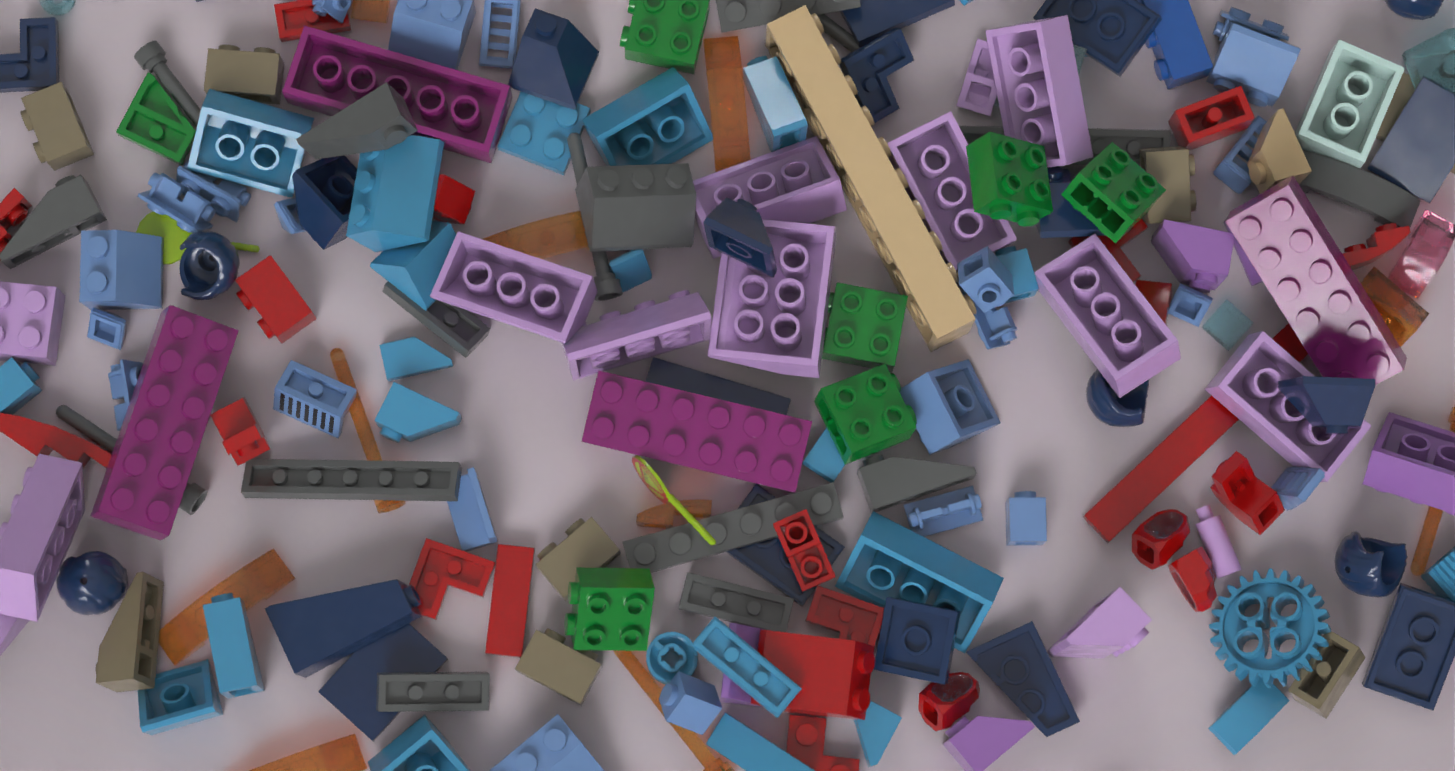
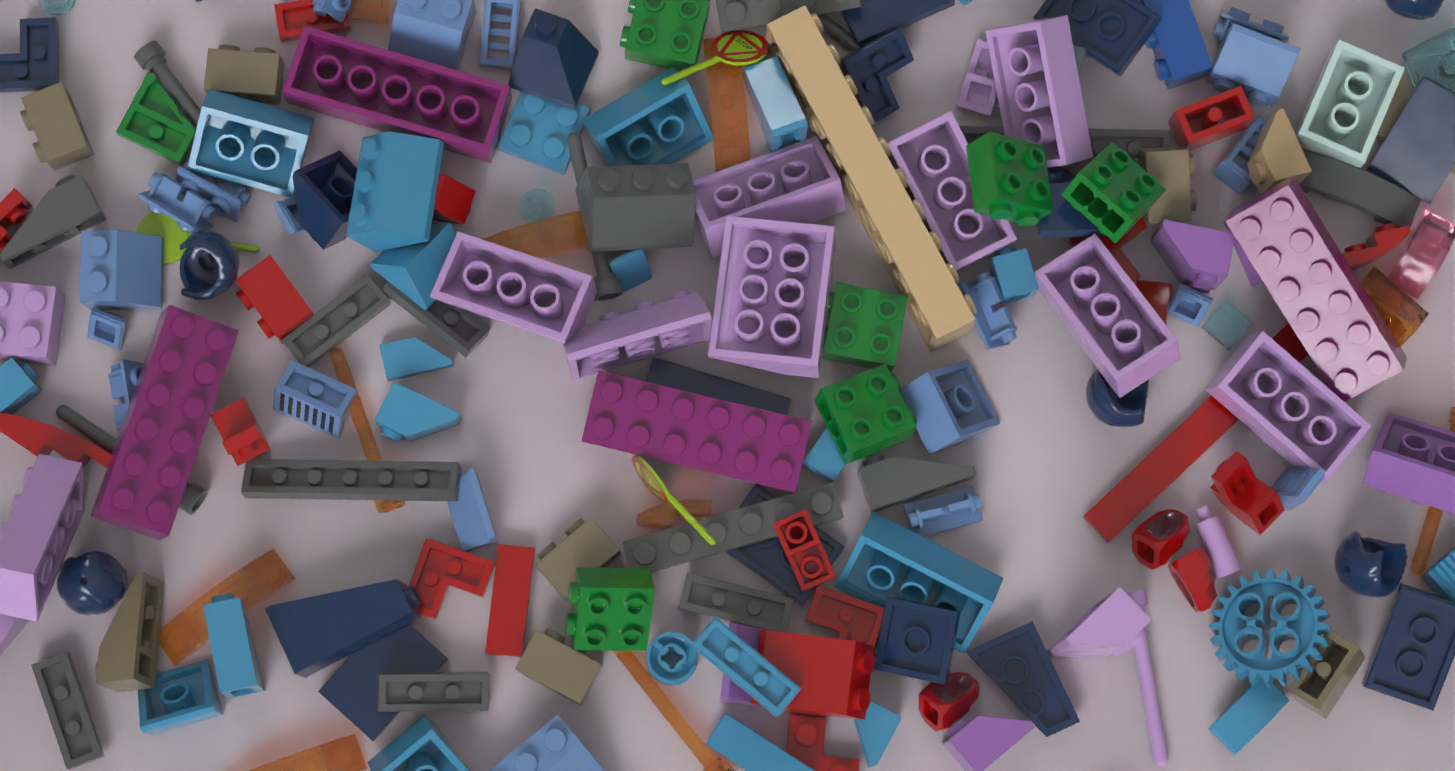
(68, 710): none -> dark grey plate
(336, 321): none -> dark grey plate
(365, 126): dark grey slope -> none
(532, 196): none -> clear light blue plate
(690, 703): medium blue brick -> none
(732, 48): none -> piece
(740, 233): dark blue slope -> none
(985, 279): medium blue brick -> none
(1025, 519): medium blue brick -> none
(1149, 690): none -> lavender piece
(1330, 400): dark blue slope -> none

